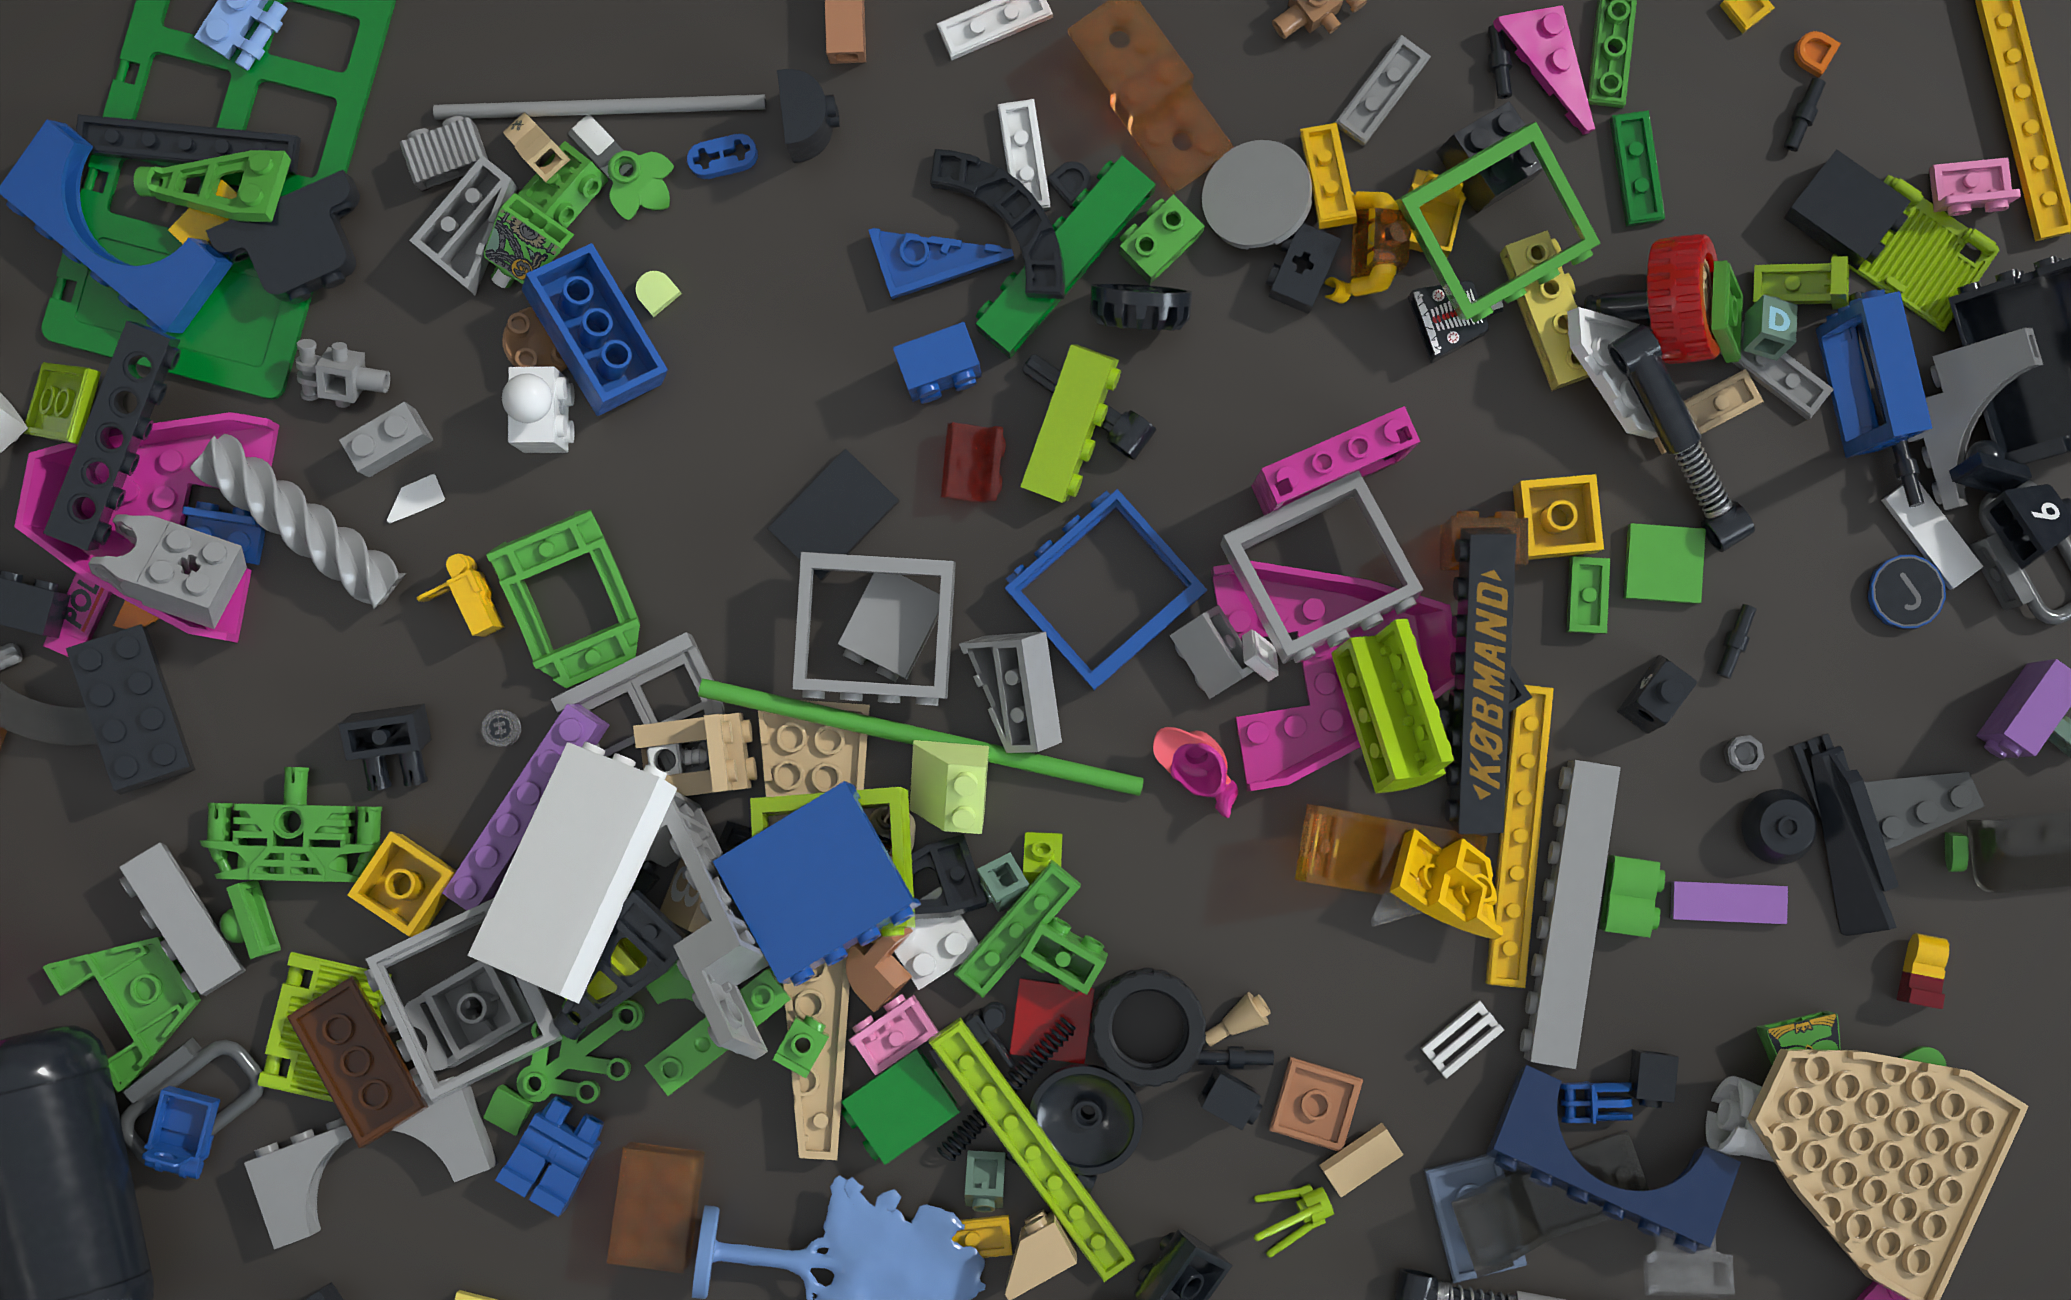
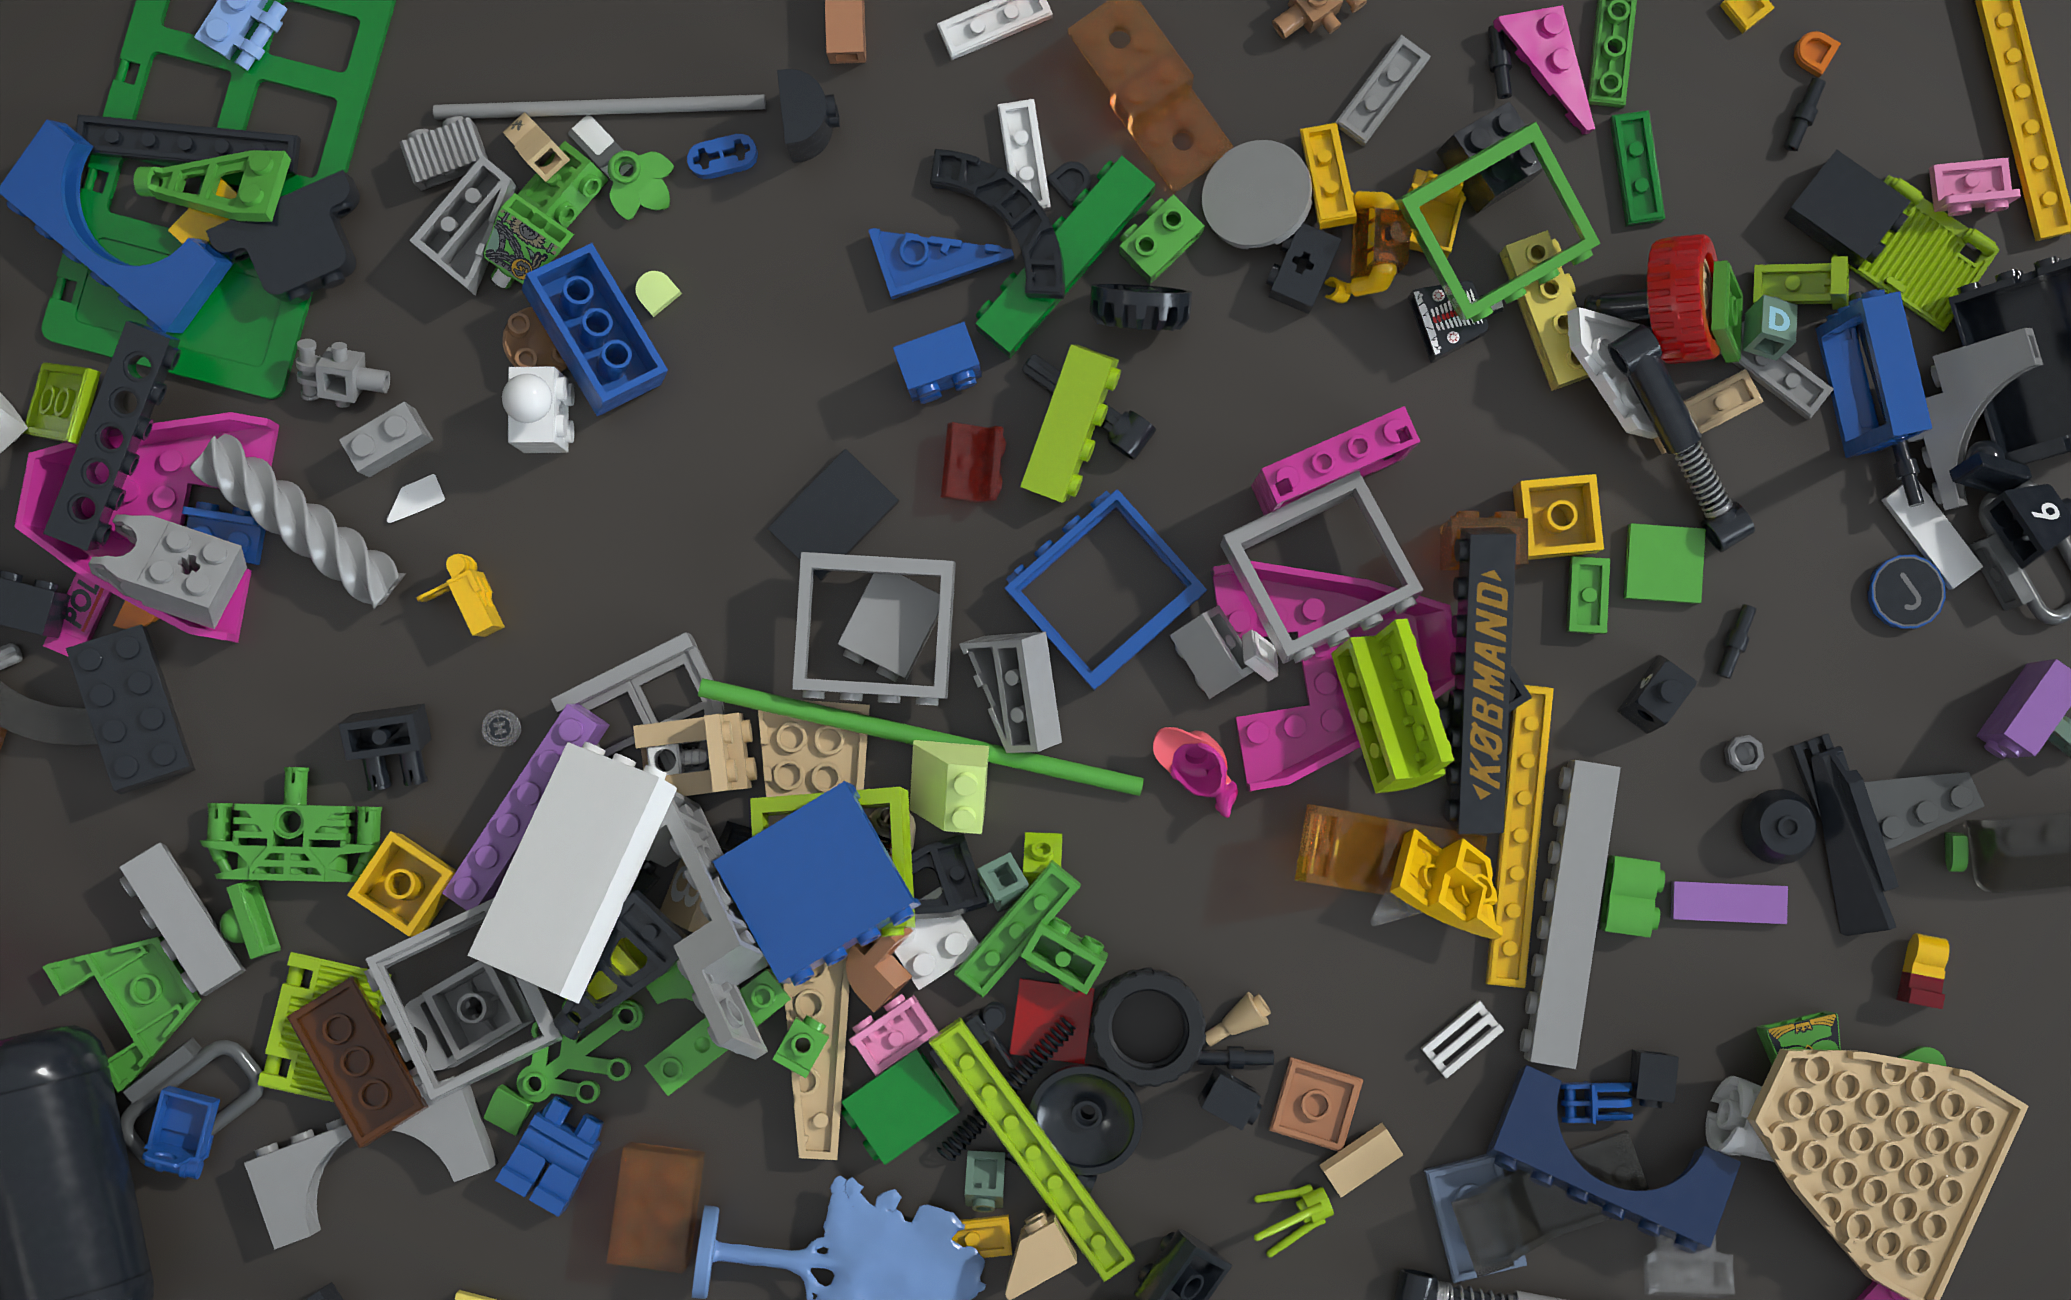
(547, 549): bright green wedge -> none

